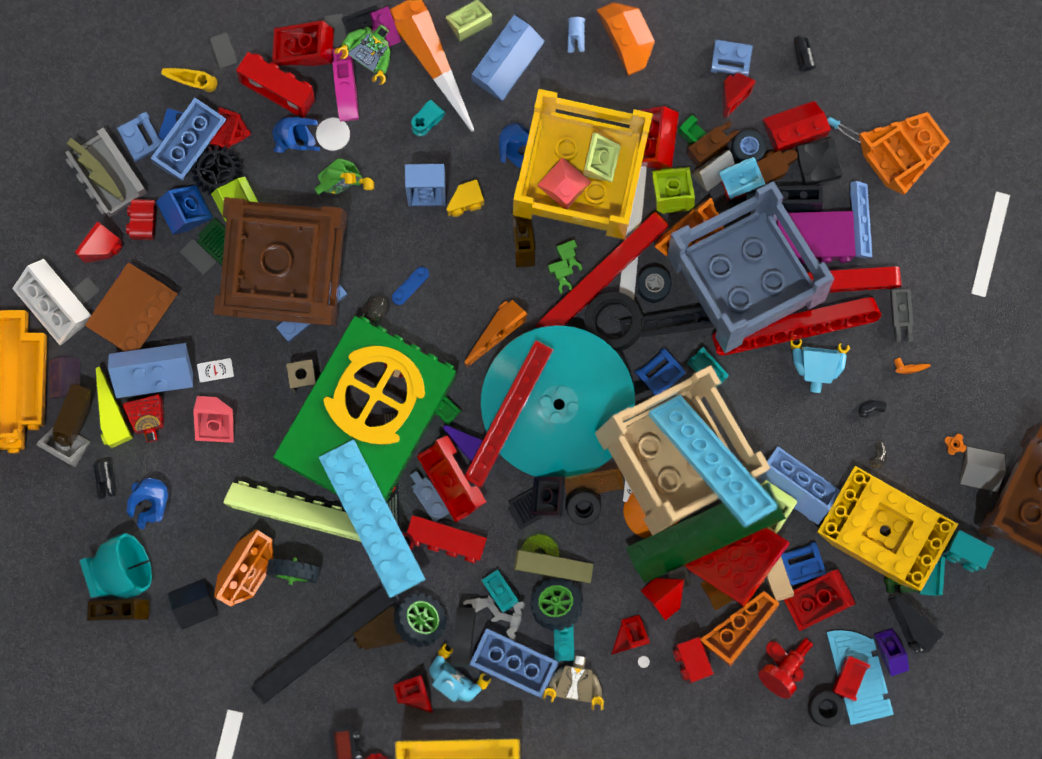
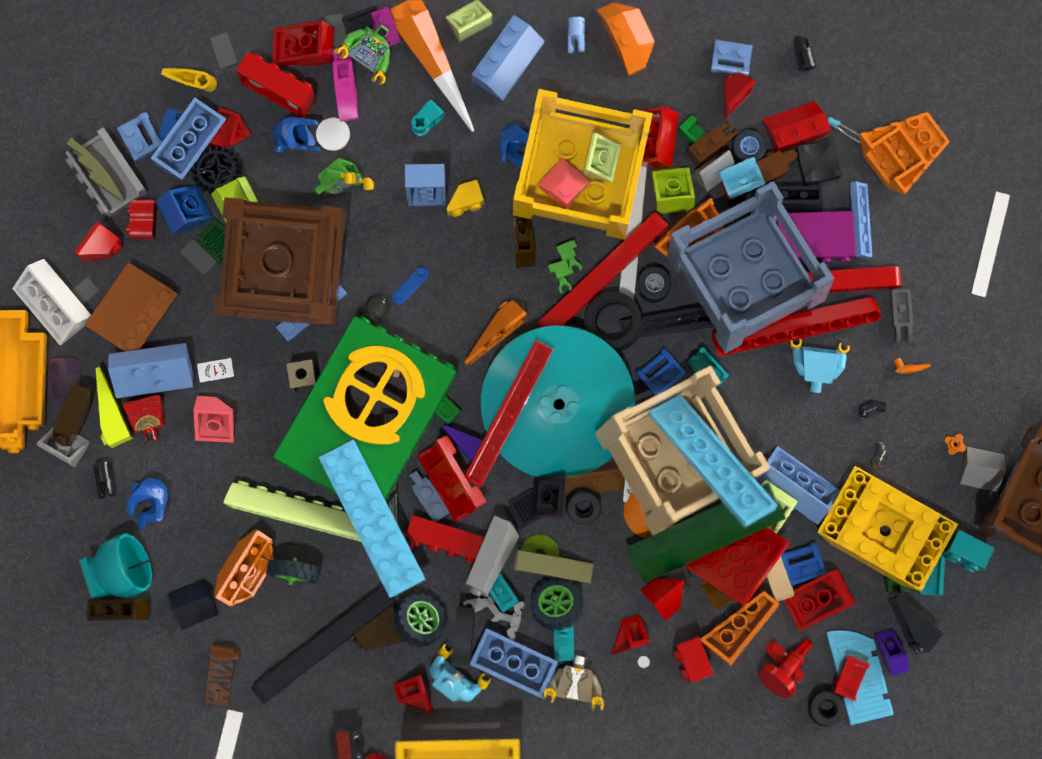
(220, 674): none -> reddish brown door
(492, 556): none -> light grey slope

